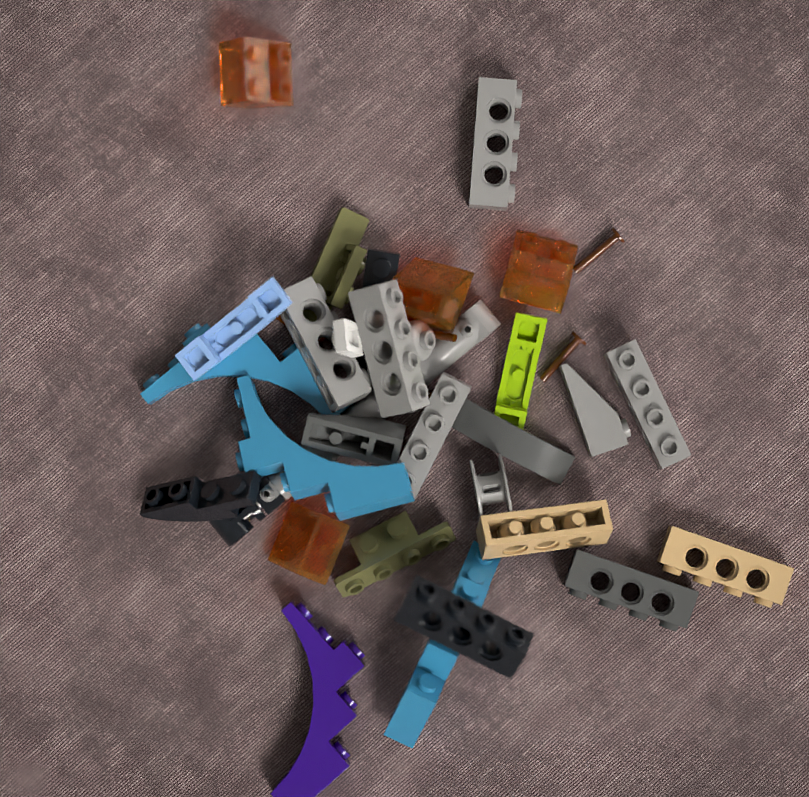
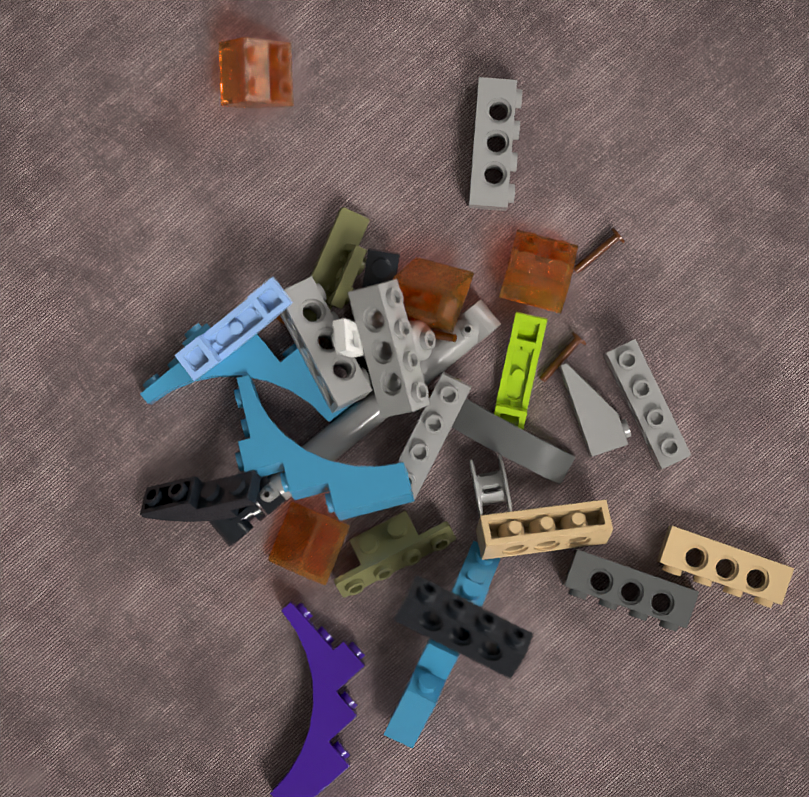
(355, 437): dark grey slope -> none

